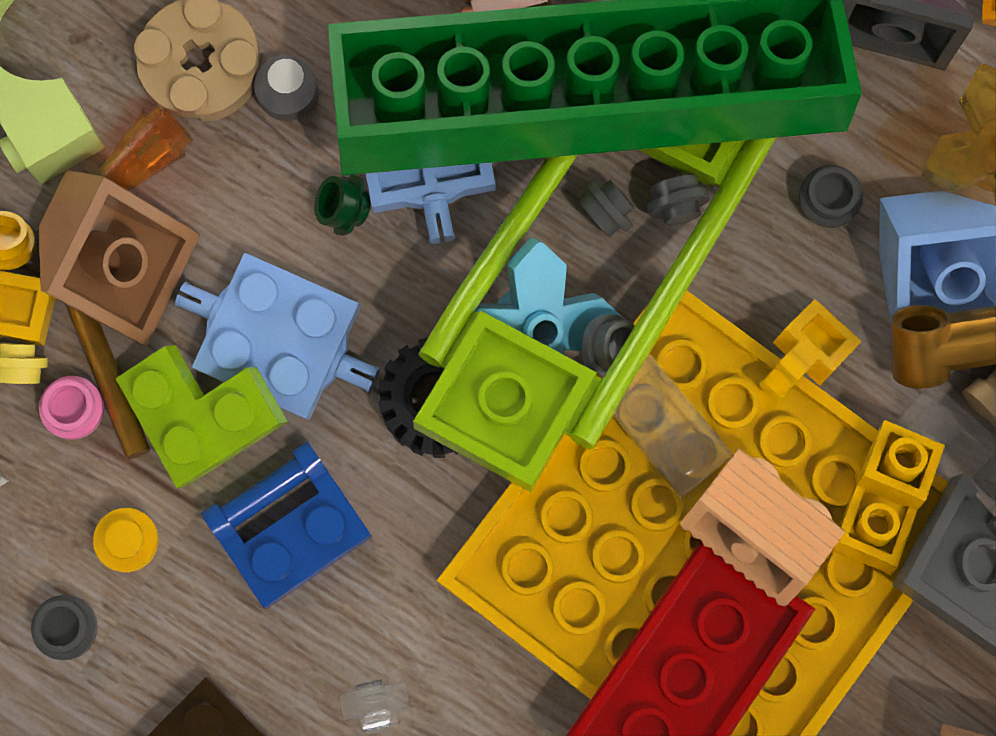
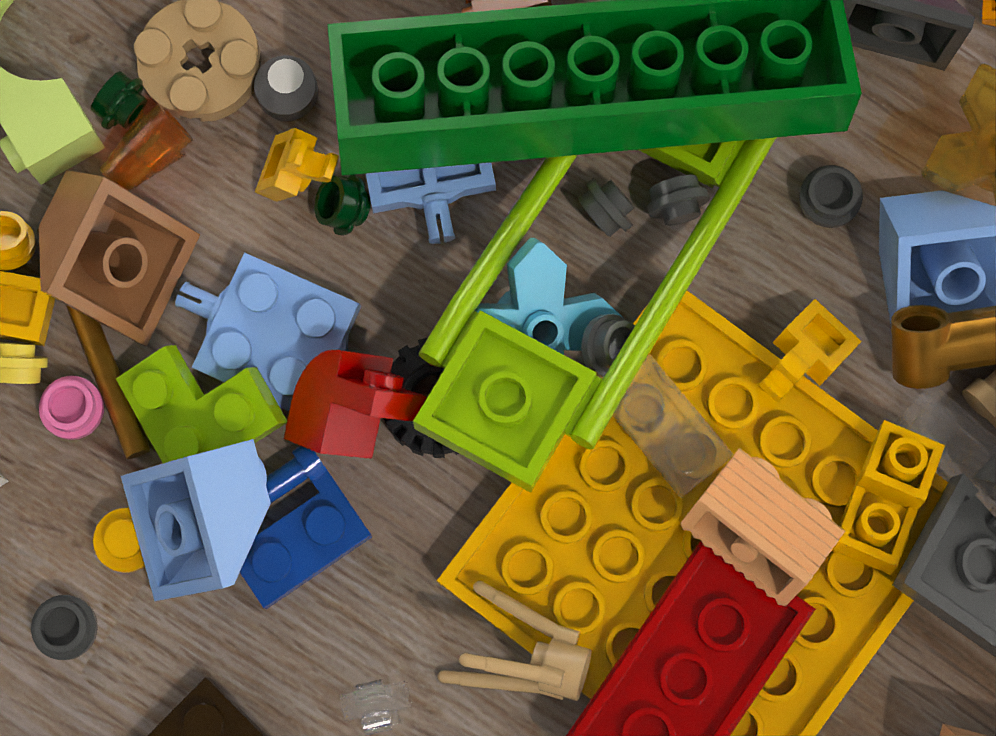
(119, 101): none -> dark green plate
(198, 518): none -> light blue slope
(293, 165): none -> yellow plate
(342, 402): none -> red brick
(554, 668): none -> tan plant

